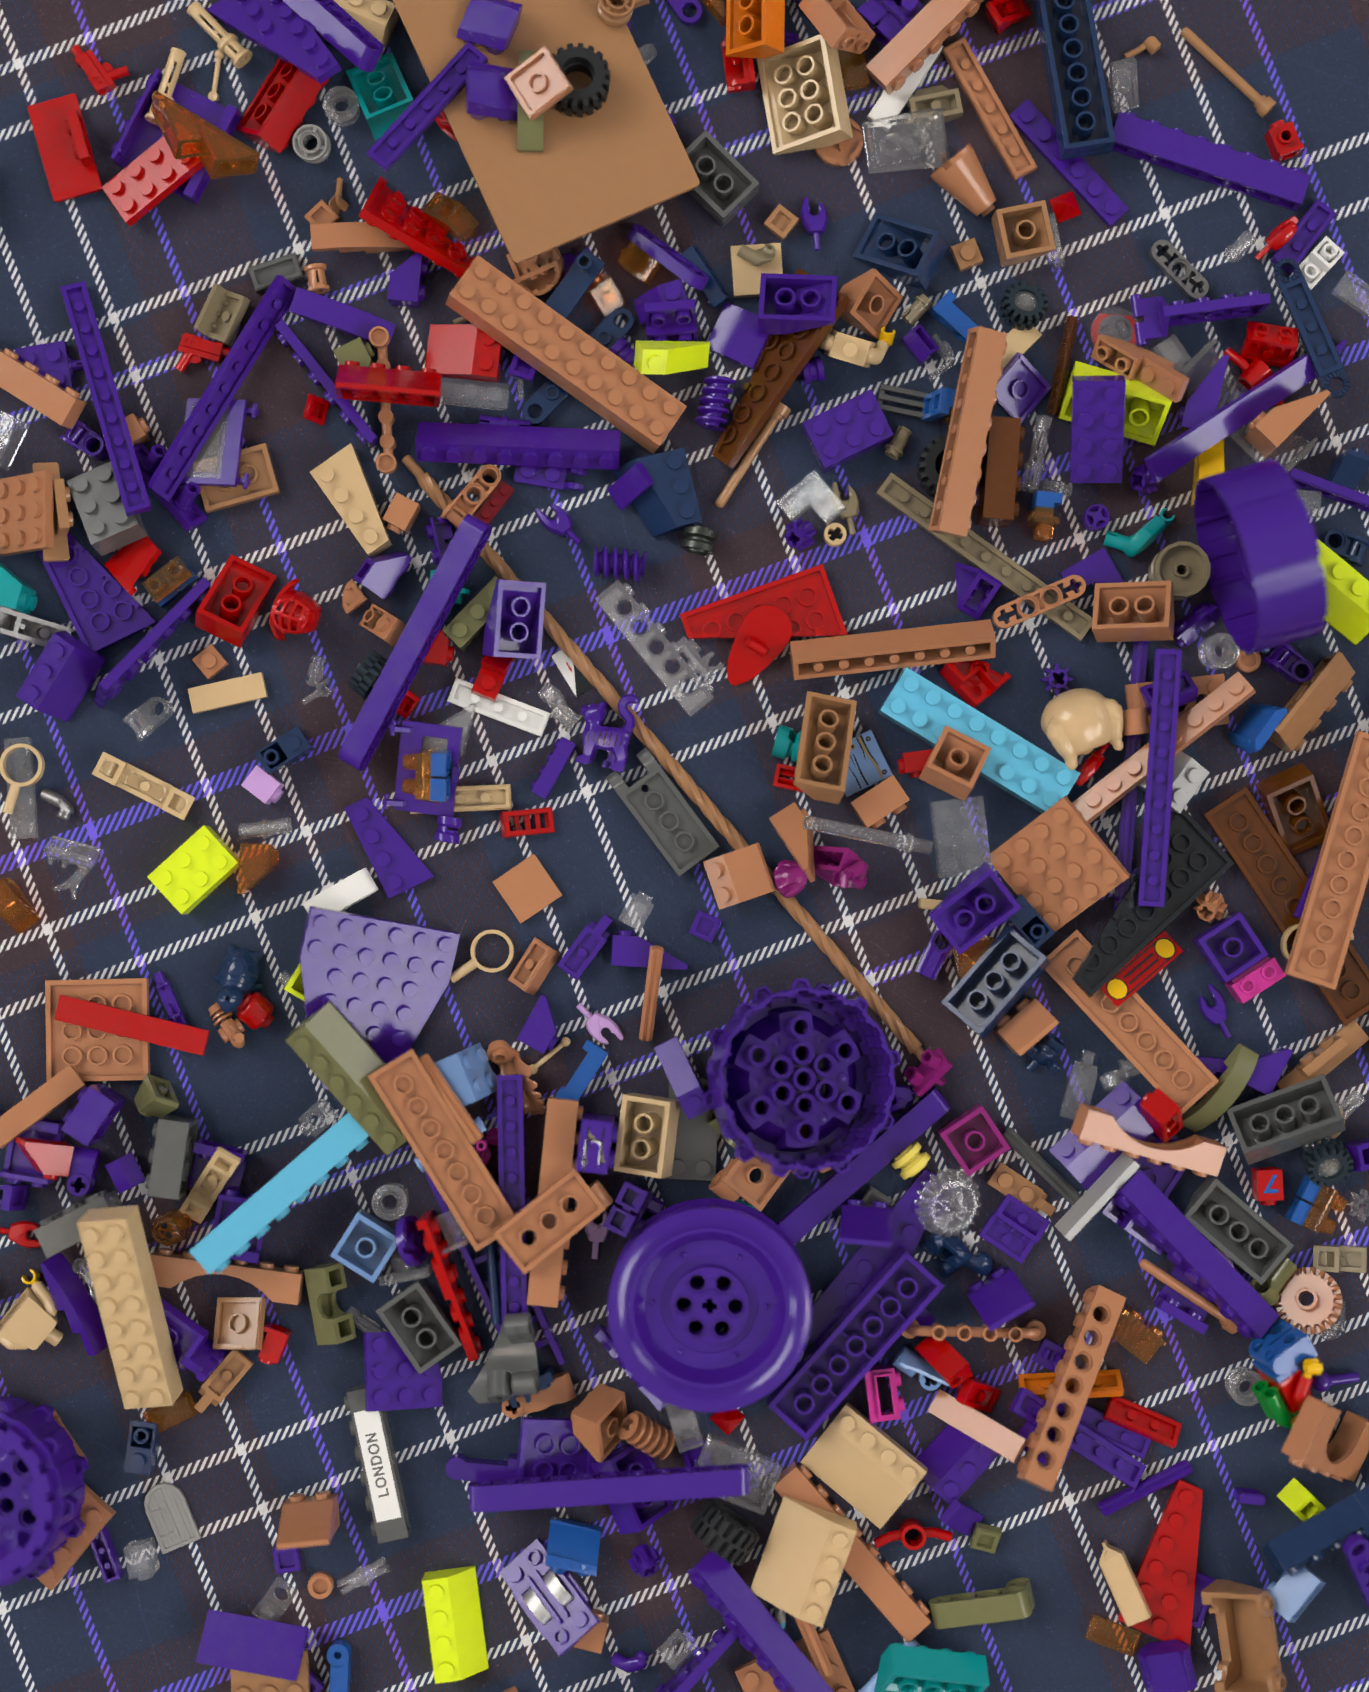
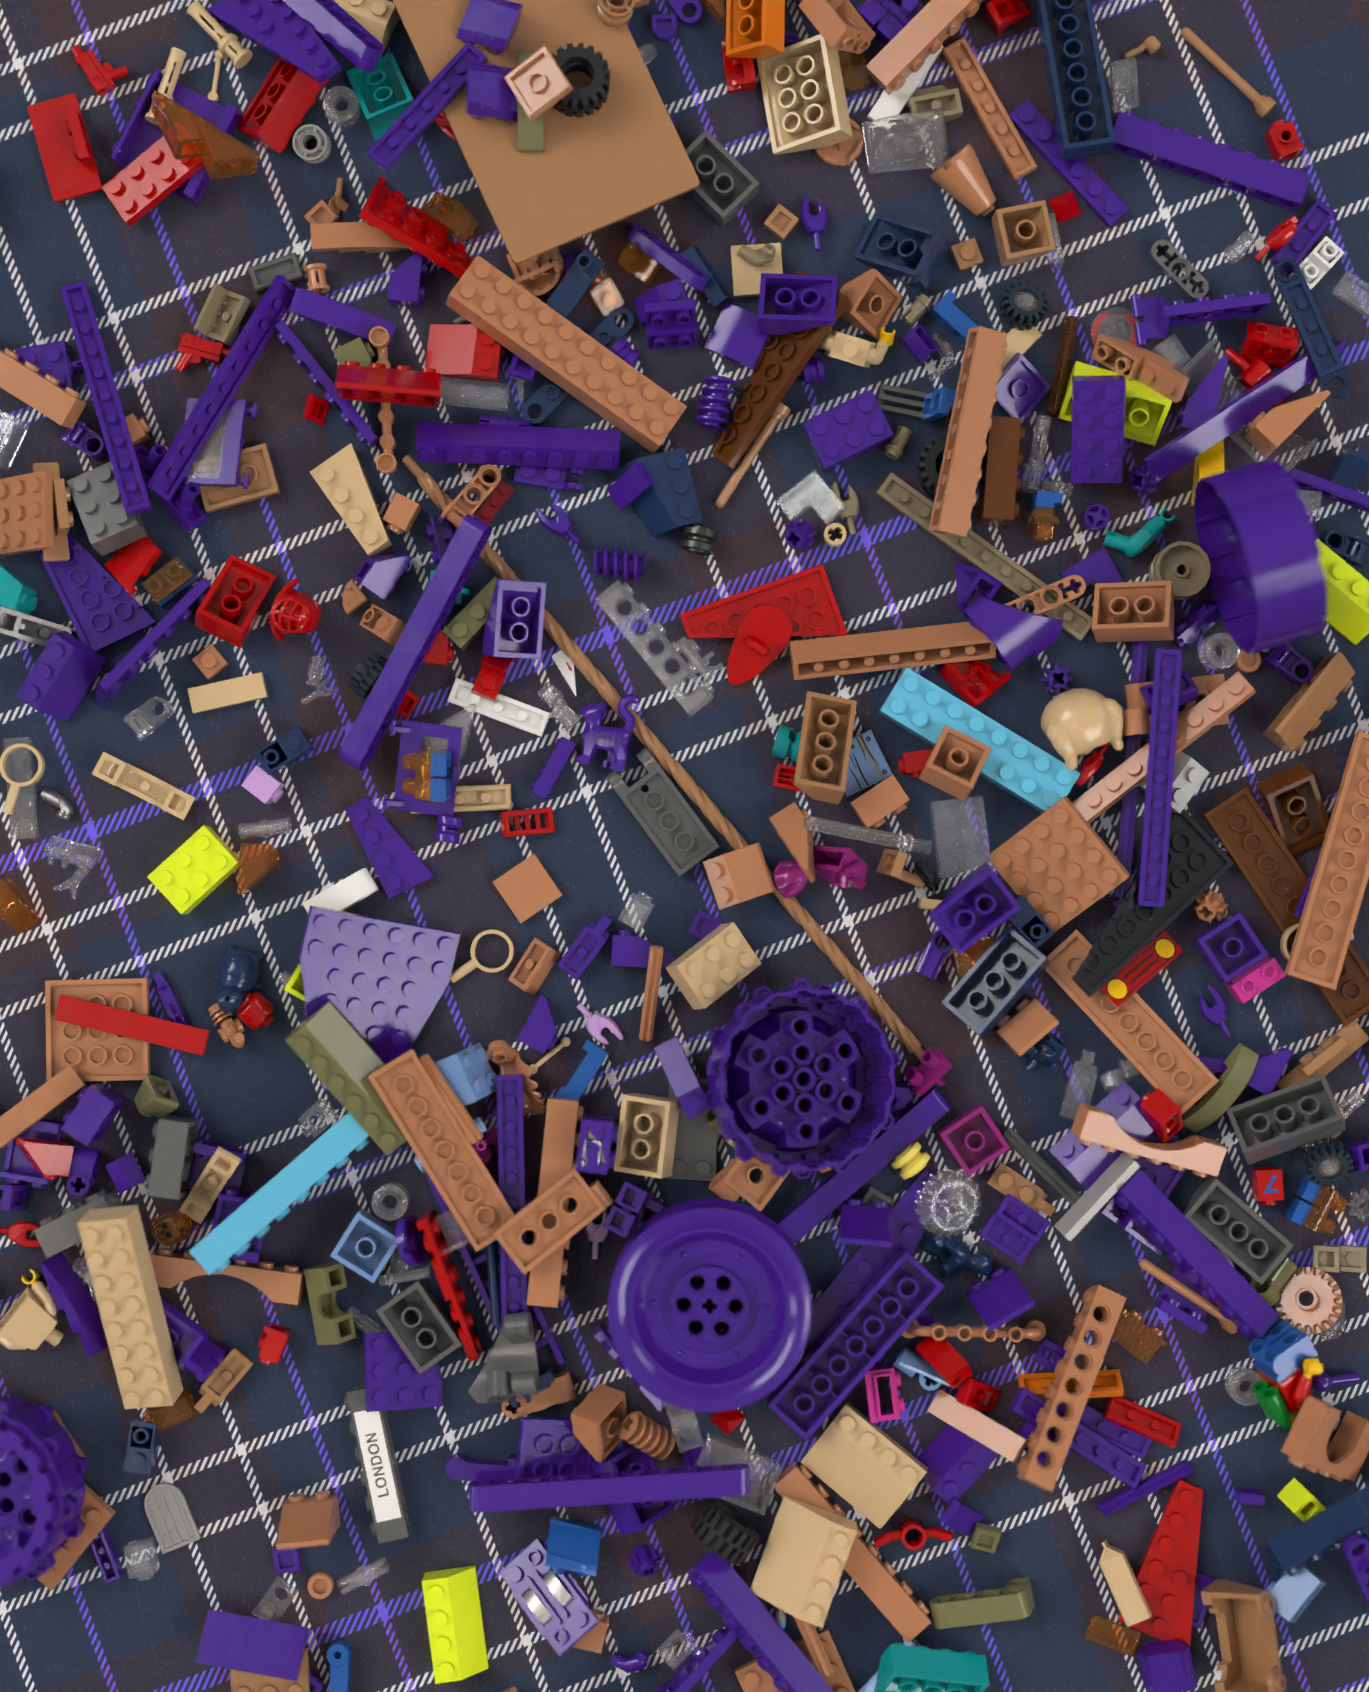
(239, 1323): medium nougat tile -> none
(664, 26): none -> dark purple tile
(670, 356): neon yellow slope -> none
(713, 965): none -> tan brick
(893, 863): none -> medium nougat piece
(1012, 630): none -> dark purple panel
(1257, 726): blue slope -> none

